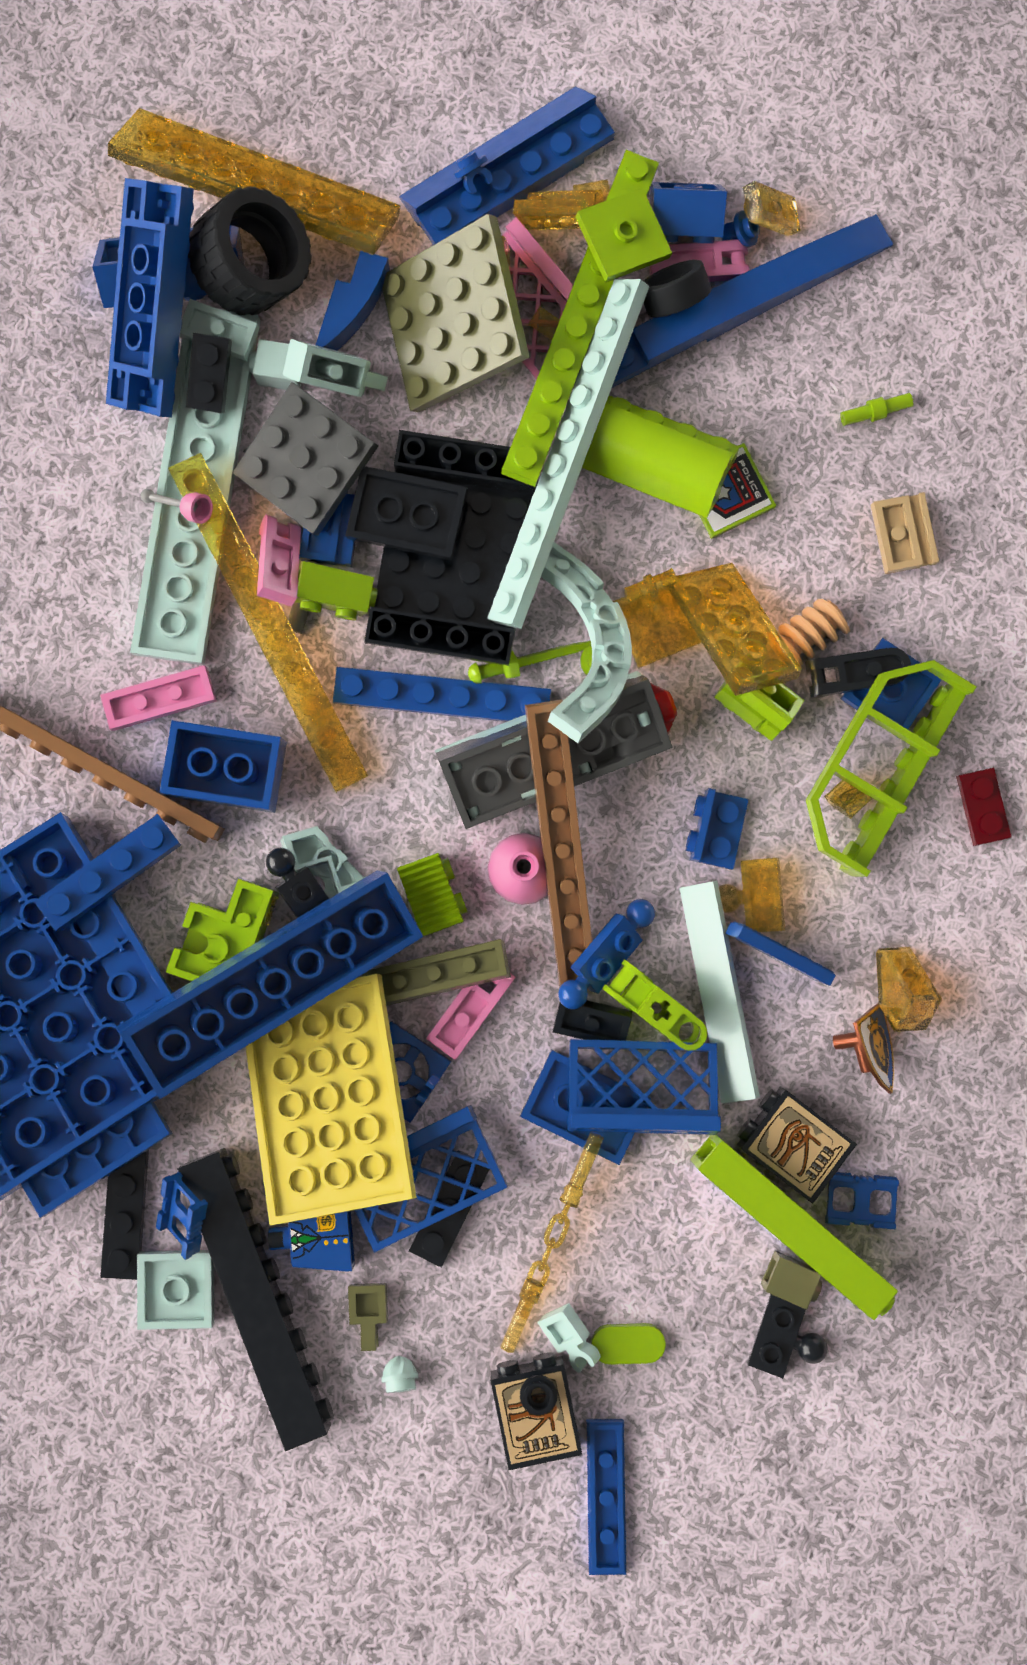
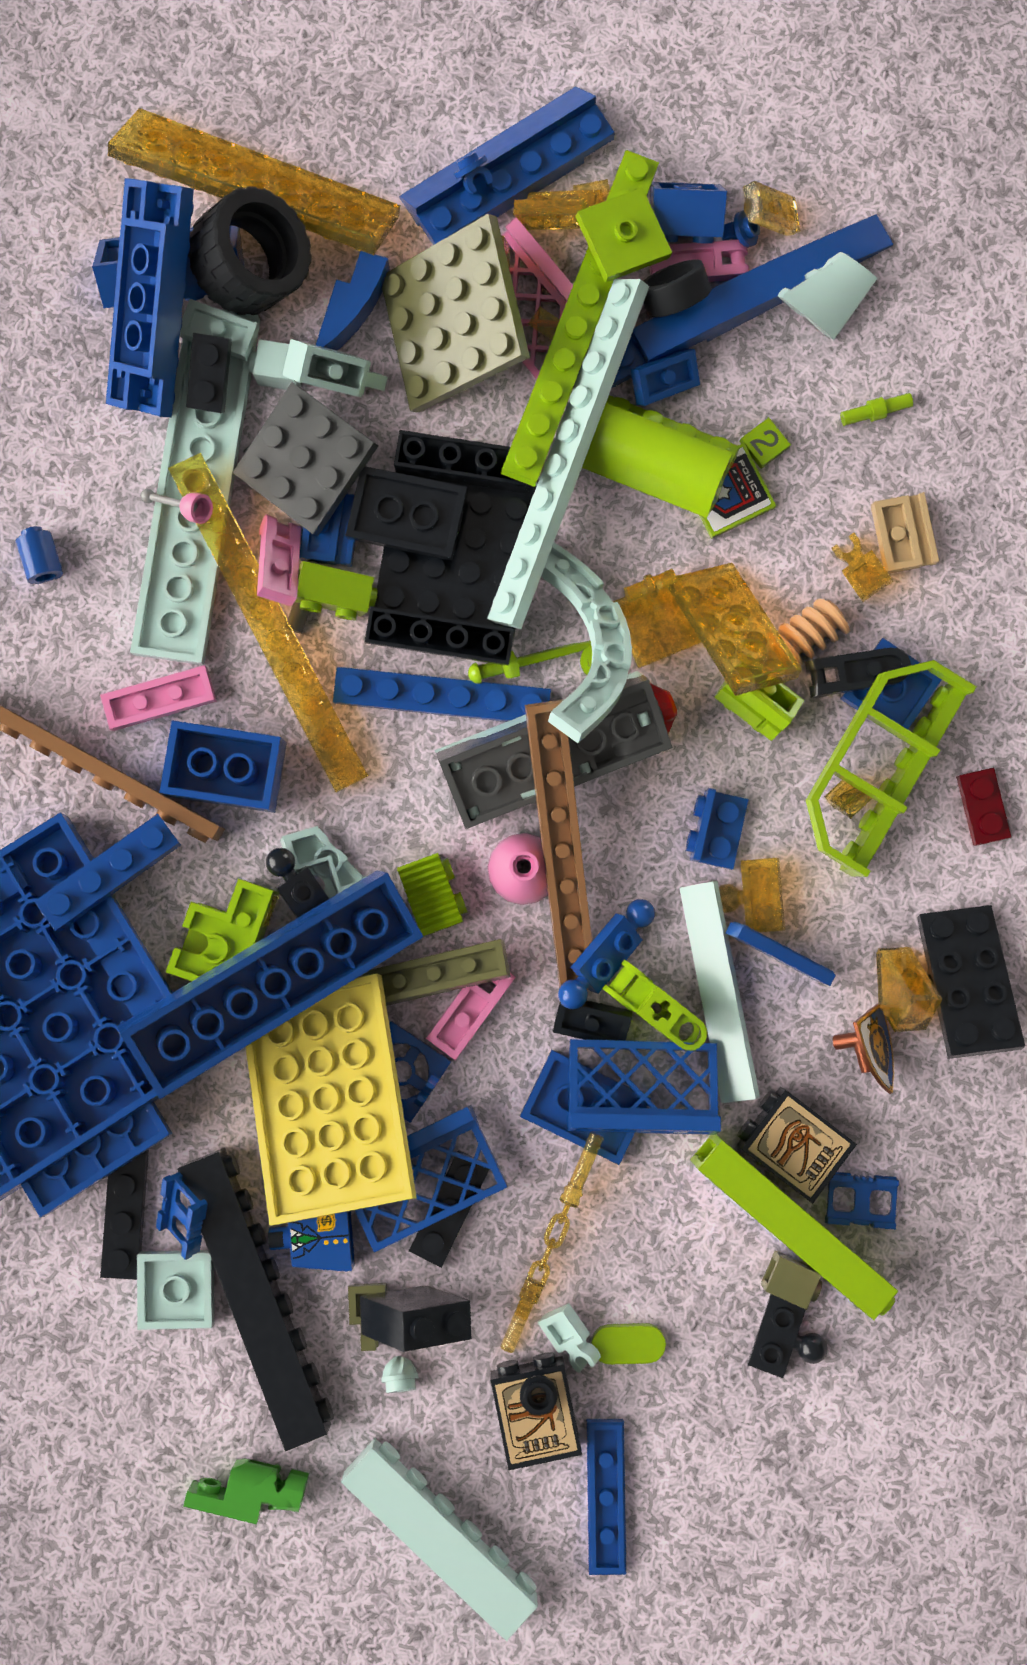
(38, 555): none -> blue brick
(248, 1489): none -> bright green plate
(415, 1318): none -> black brick
(441, 1538): none -> light aqua brick
(665, 377): none -> blue plate
(765, 443): none -> lime tile
(830, 293): none -> light aqua slope
(864, 571): none -> clear yellow plate
(972, 980): none -> black plate

